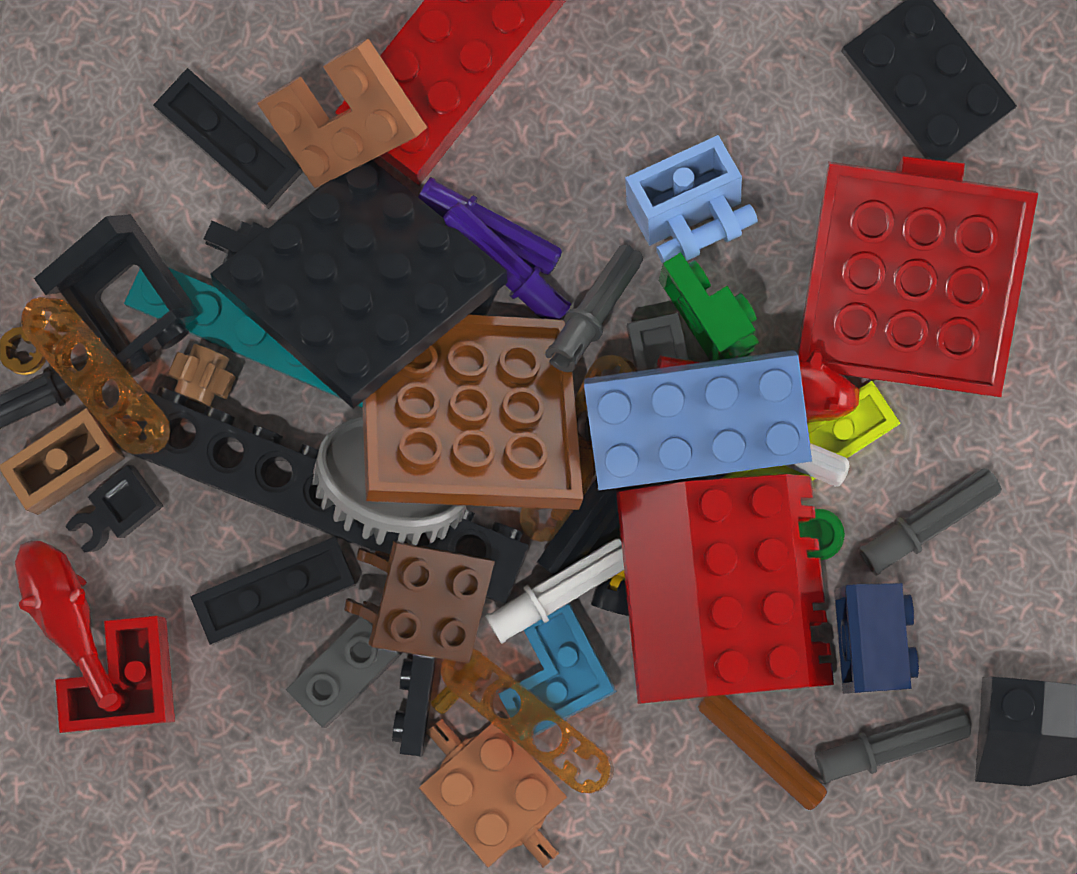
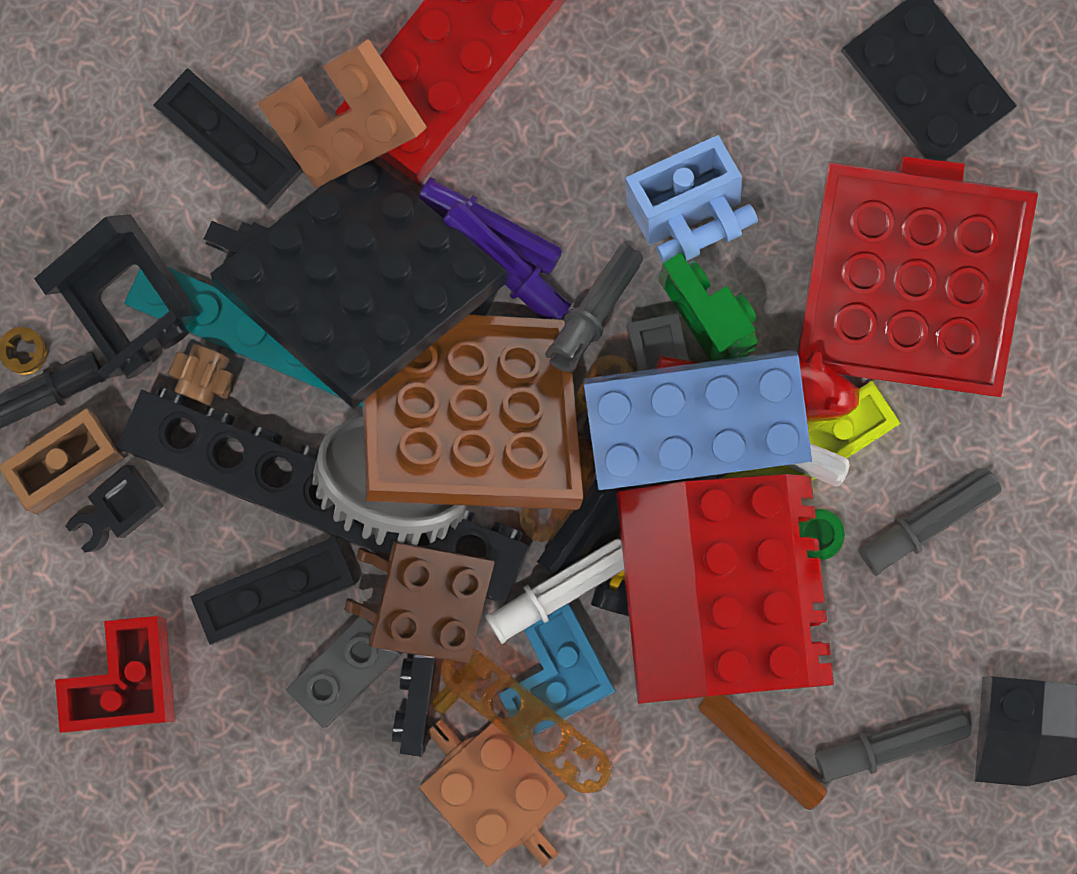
(60, 608): red piece -> none
(98, 370): clear orange beam -> none
(875, 637): dark blue slope -> none

